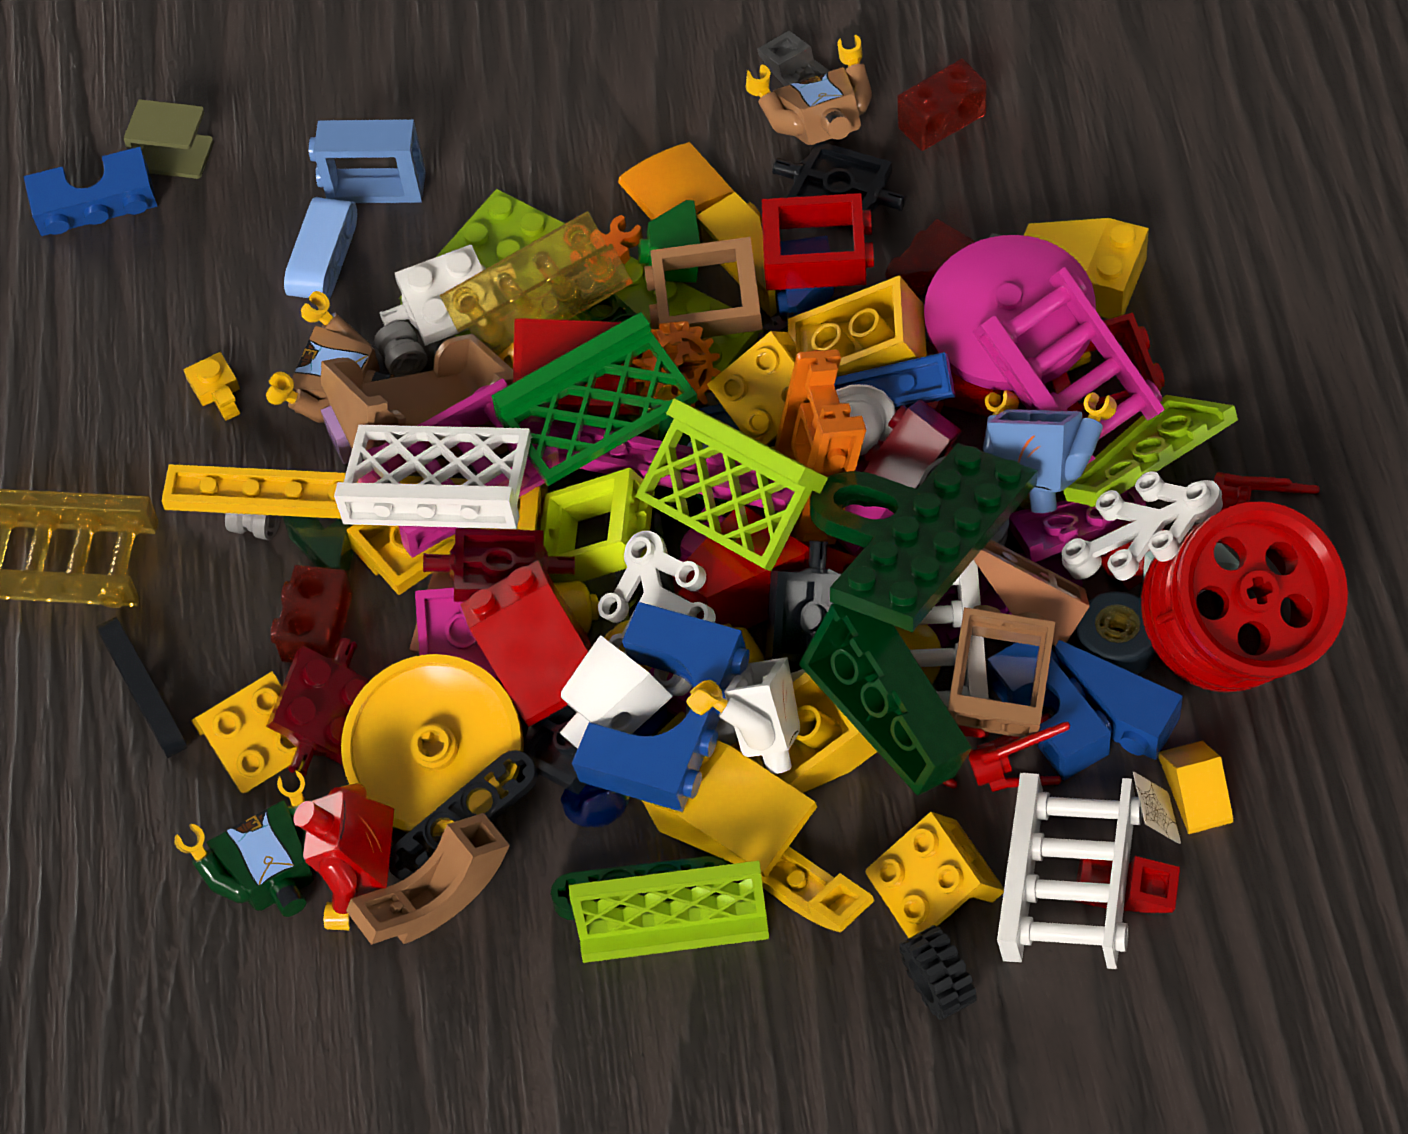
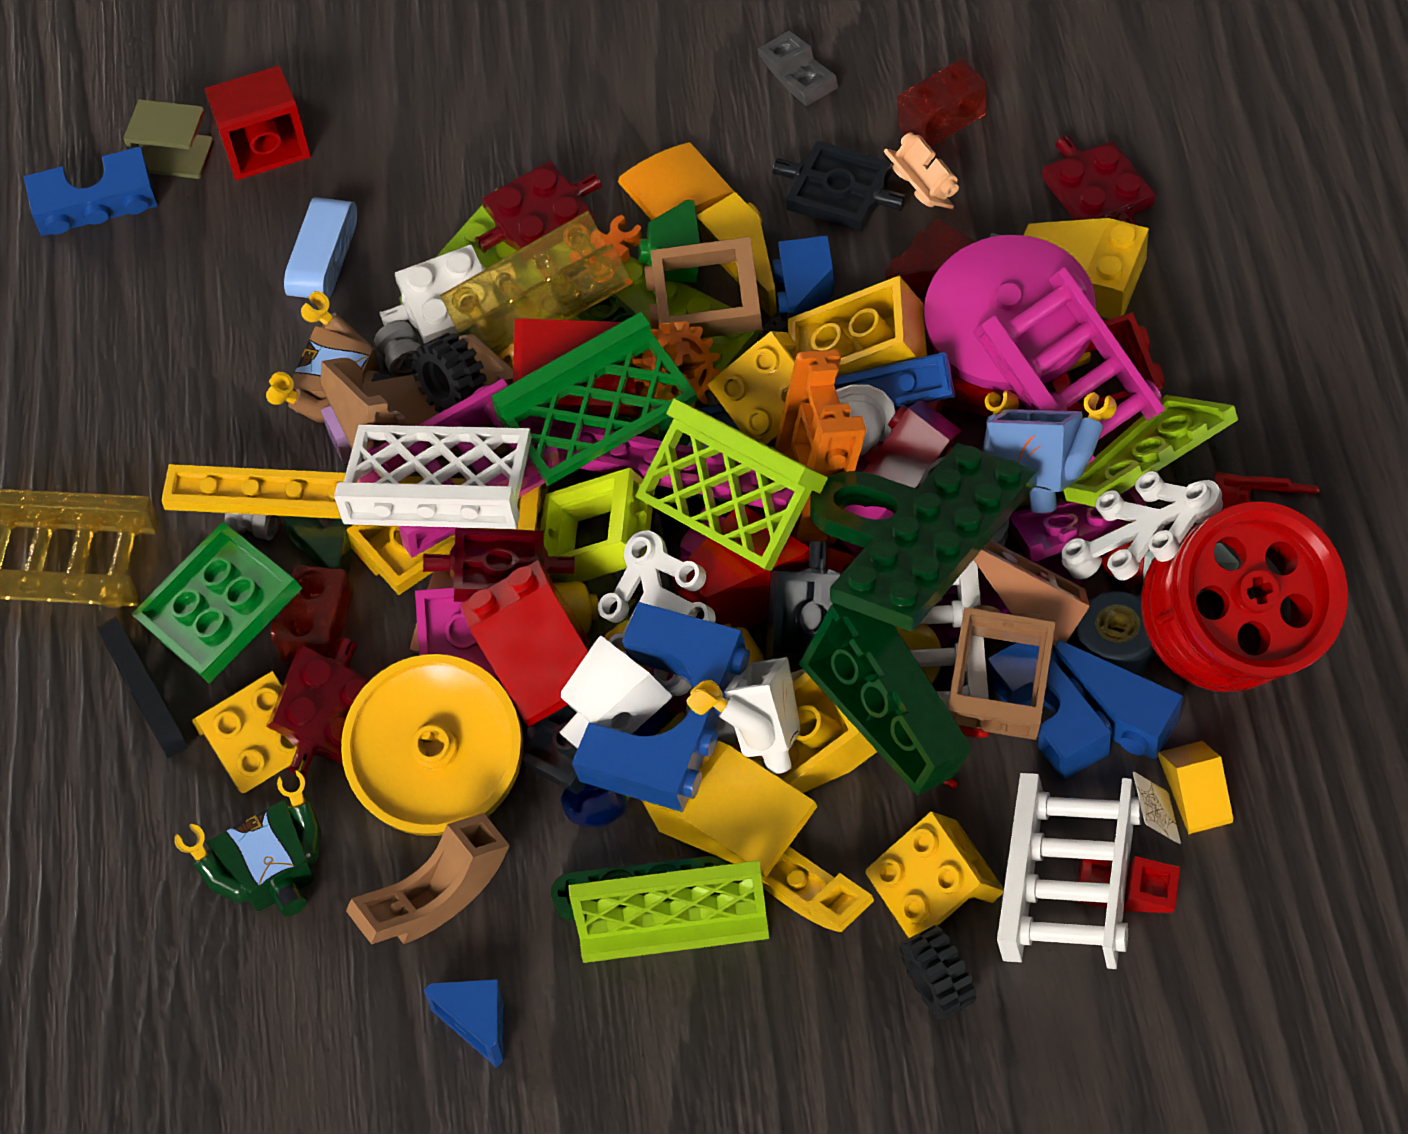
(214, 382): yellow plate -> none
(216, 601): none -> green plate
(258, 122): none -> red slope
(347, 845): red torso -> none
(369, 140): medium blue window -> none
(447, 371): none -> black tyre
(457, 807): black beam -> none
(473, 1012): none -> blue slope
(534, 206): none -> dark red plate
(815, 269): red window -> none
(820, 105): medium nougat torso -> none
(931, 183): none -> light nougat hinge
(991, 759): red plant -> none
(1097, 182): none -> dark red plate

